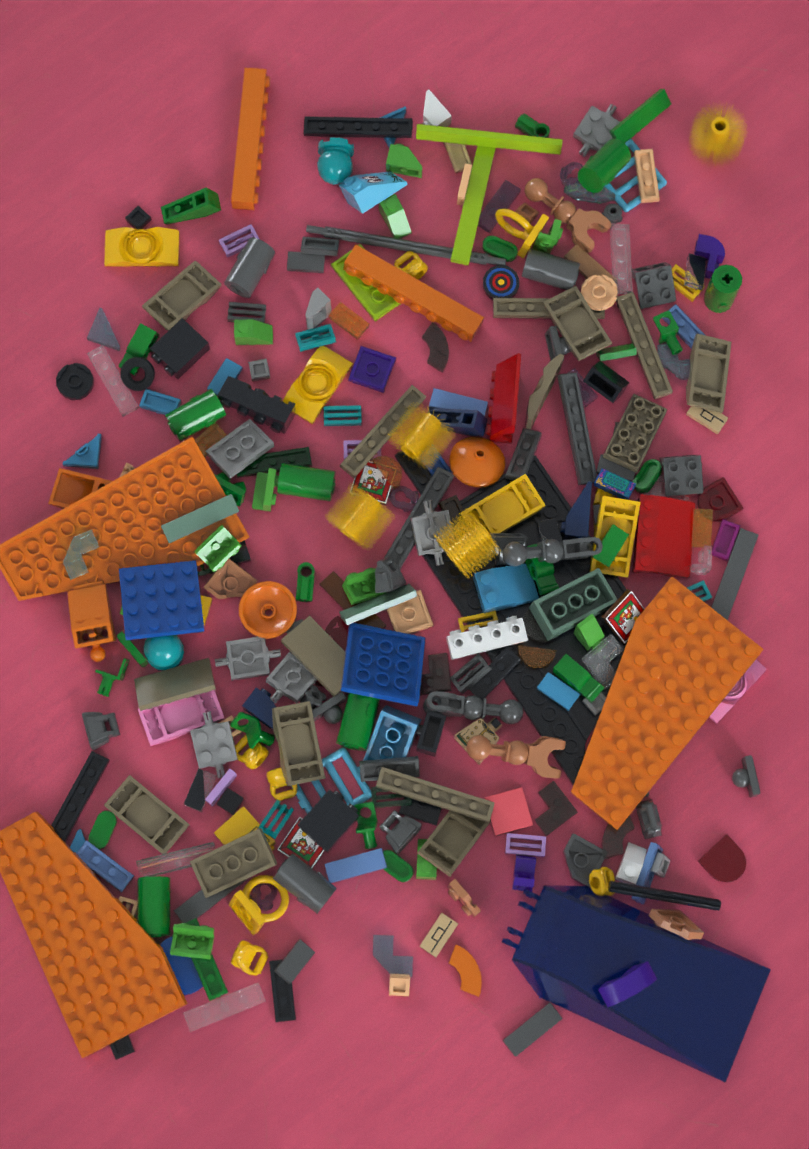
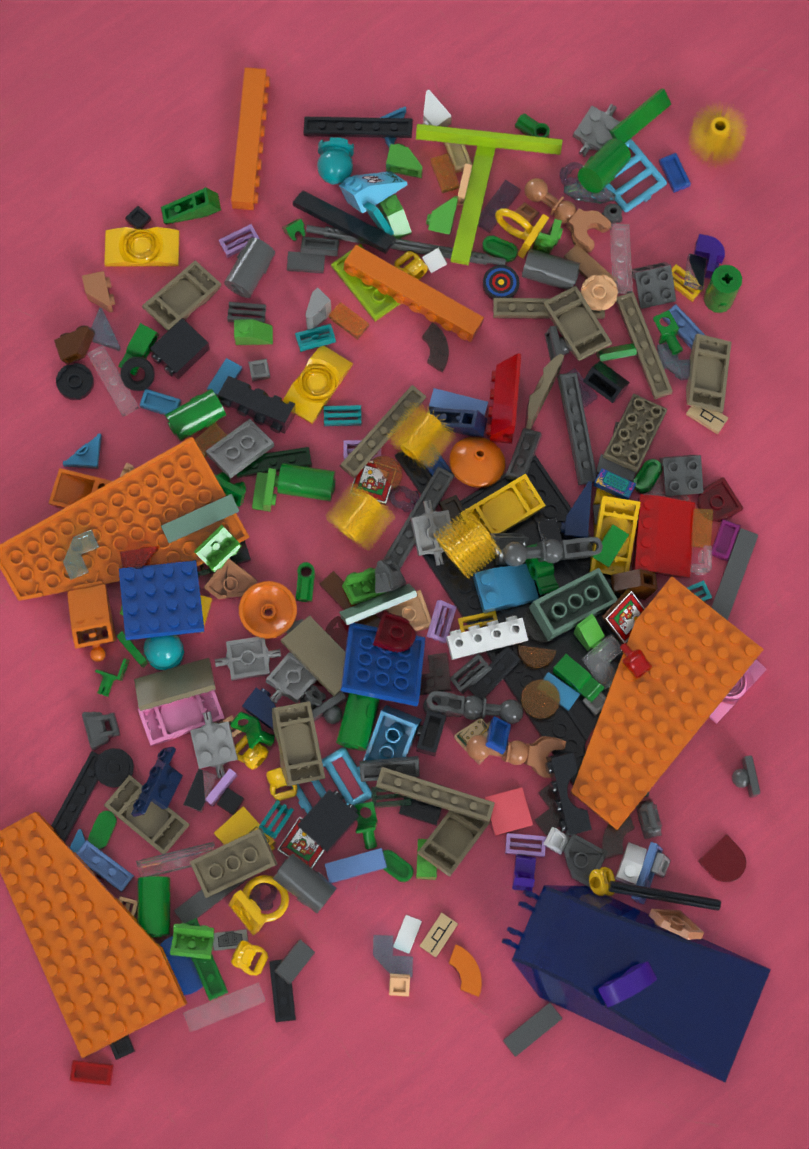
(74, 345): none -> reddish brown slope
(91, 1072): none -> red tile
(97, 290): none -> nougat slope
(113, 767): none -> black tile
(138, 557): none -> clear red slope
(160, 784): none -> dark blue bracket
(229, 939): none -> sticker
(291, 228): none -> green tile
(344, 221): none -> black tile
(372, 369): dark purple tile -> none
(378, 218): none -> teal tile
(394, 633): none -> dark red tile
(402, 832): dark grey piece -> none
(407, 934): none -> white sticker
(434, 260): none -> white tile
(437, 624): none -> lavender tile
(442, 217): none -> bright green slope
(444, 173): none -> clear yellow plate
(457, 892): nougat plate -> none
(498, 735): none -> blue tile
(540, 698): none -> clear orange tile
(556, 840): none -> white tile
(561, 769): none -> black arch
(635, 661): none -> red piece
(639, 581): none -> reddish brown slope
(646, 175): light nougat tile -> none
(674, 172): none -> blue tile

